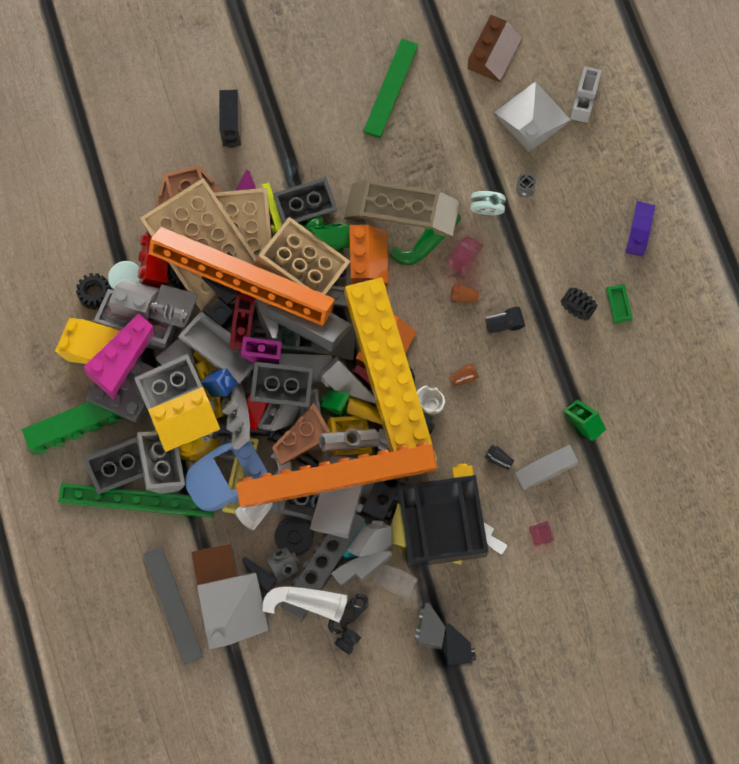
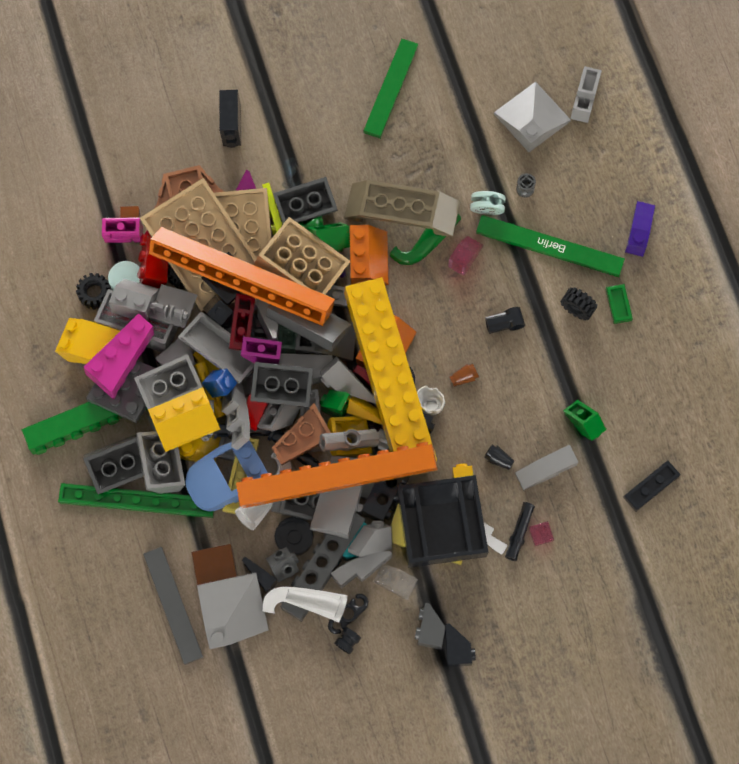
(121, 230): none -> dark pink brick
(130, 212): none -> dark orange slope
(464, 294): dark orange cone -> none
(494, 49): reddish brown slope -> none
(517, 539): none -> black pin
(550, 246): none -> green tile
(651, 486): none -> black tile

